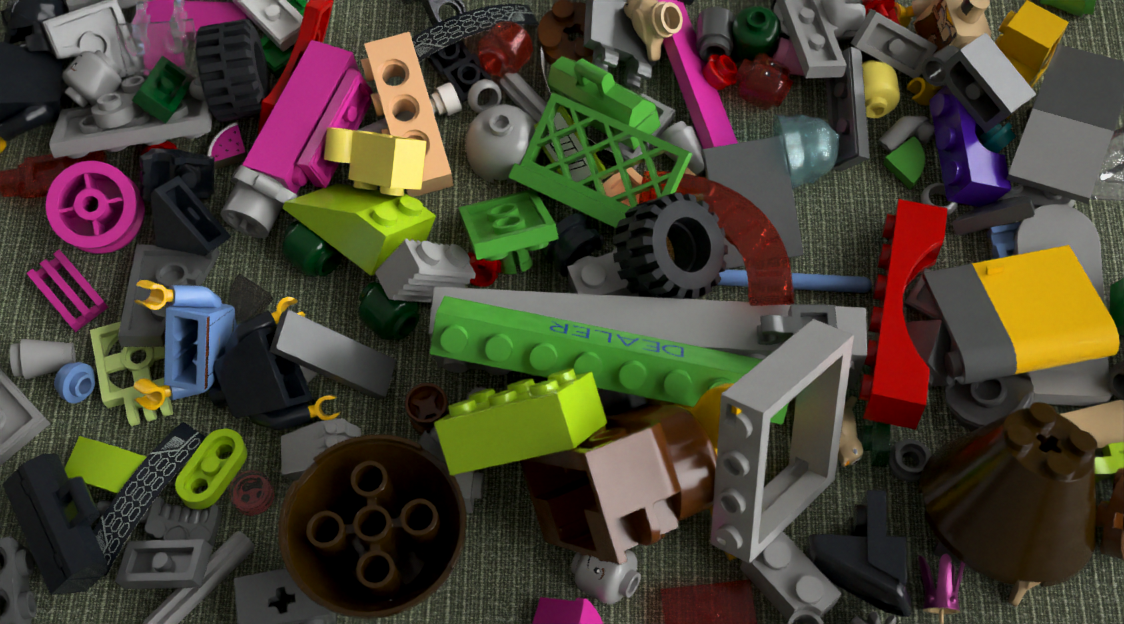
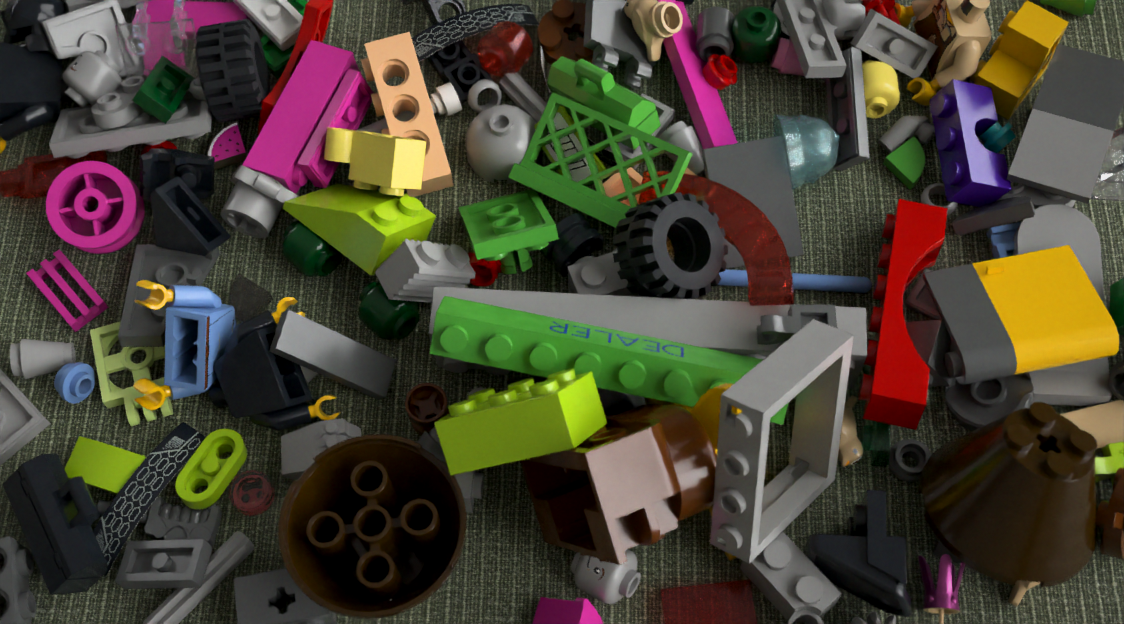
(763, 81): clear red head -> none
(980, 80): dark grey hinge -> none

